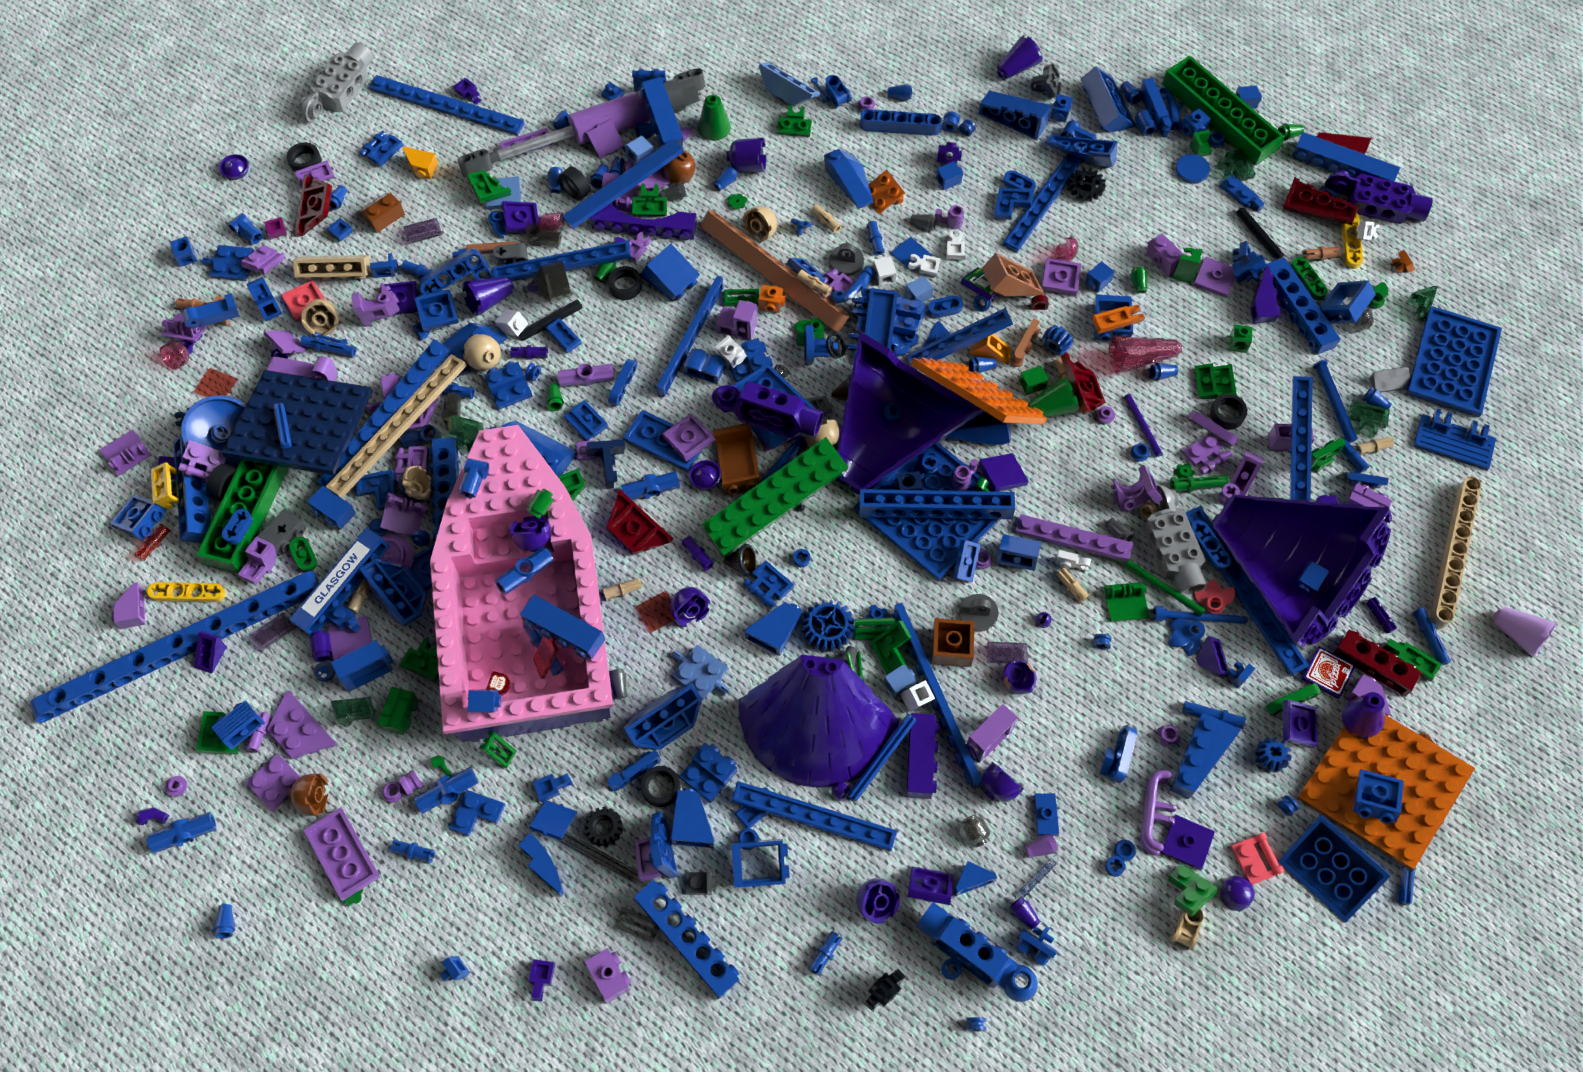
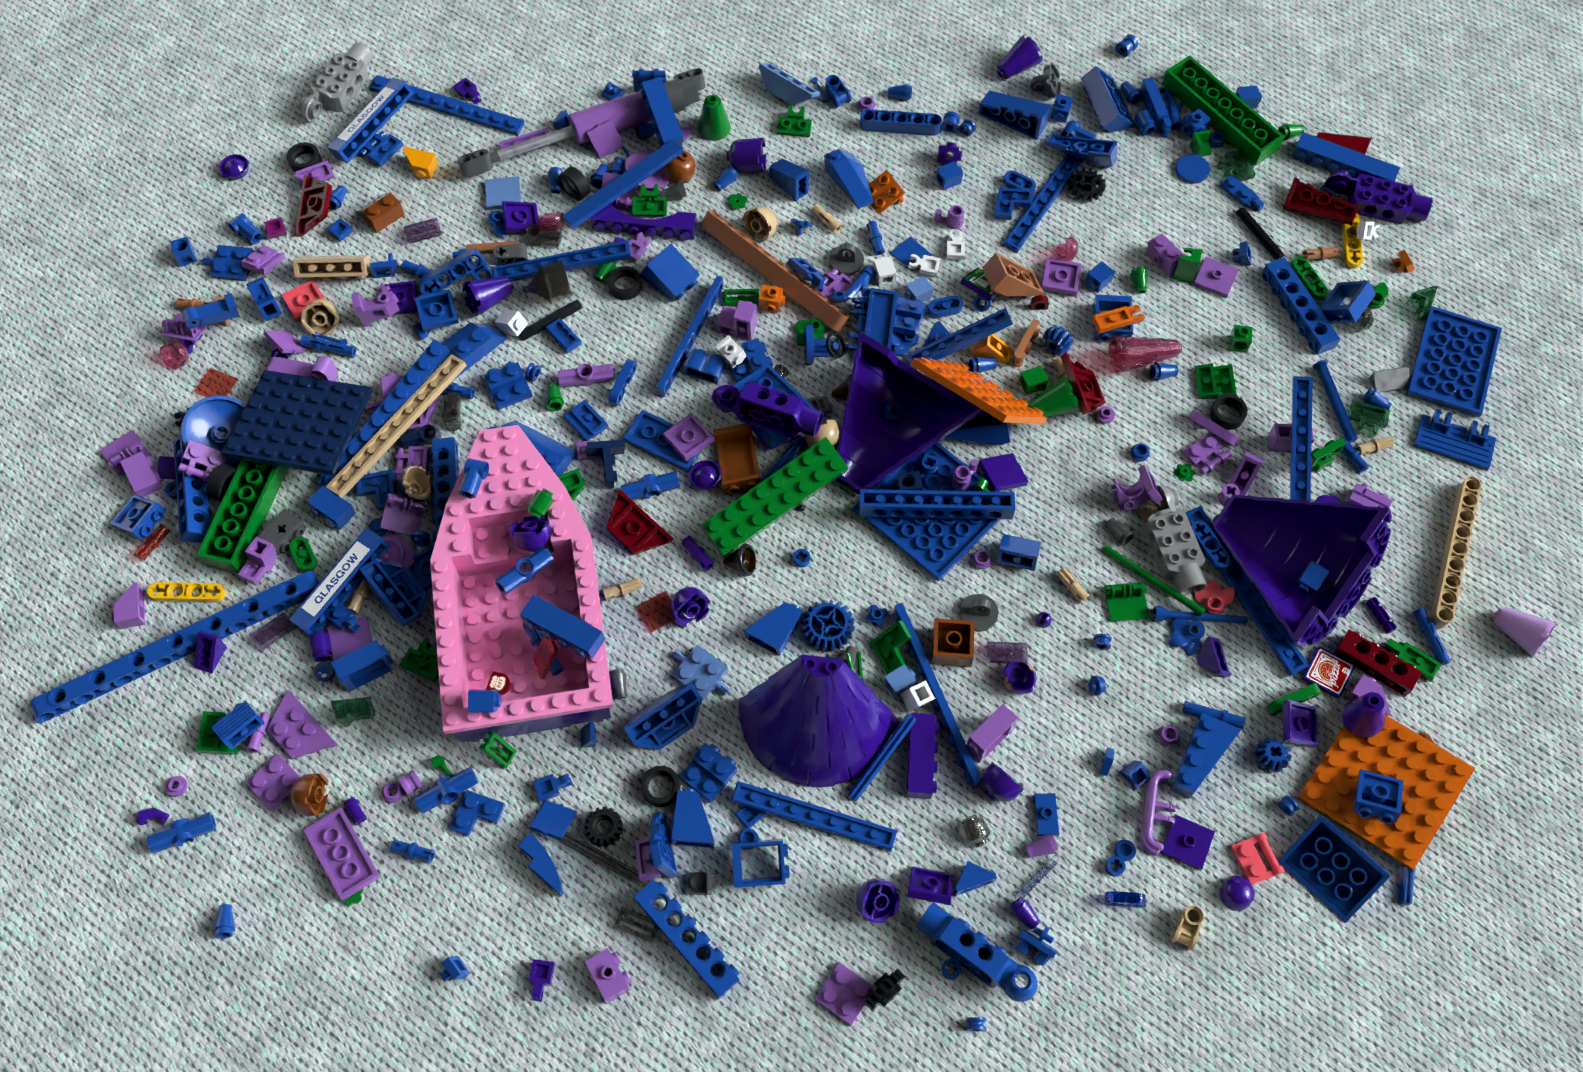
(141, 475): none -> medium lavender brick
(161, 485): yellow hinge -> none
(236, 526): blue beam -> none
(282, 425): blue axle -> none
(355, 811): none -> dark purple pin
(370, 120): none -> blue brick
(397, 711): green brick -> none
(464, 429): clear green plate -> none
(482, 352): tan cylinder -> none
(486, 187): green wing -> none
(529, 352): dark purple pin -> none
(588, 735): none -> blue slope
(633, 771): blue hinge -> none
(638, 150): medium blue brick -> none
(773, 580): blue plate -> none
(790, 178): none -> blue slope
(814, 283): tan pin -> none
(825, 953): blue pin -> none
(838, 789): dark purple hinge -> none
(844, 994): none -> medium lavender plate
(873, 631): green tile -> none
(924, 221): dark grey cone -> none
(966, 560): plate -> none
(1070, 560): white plate -> none
(1074, 538): medium lavender plate -> none
(1097, 685): none -> blue plate
(1122, 754): blue beam -> none
(1125, 899): none -> clear blue beam
(1127, 45): none -> blue wheel
(1136, 774): none -> blue slope
(1143, 425): dark purple bar -> none
(1190, 483): green pin -> none
(1195, 890): green plate -> none
(1242, 674): blue tile -> none
(1250, 270): blue hips -> none
(1264, 302): dark purple slope -> none
(1374, 481): blue plate -> none

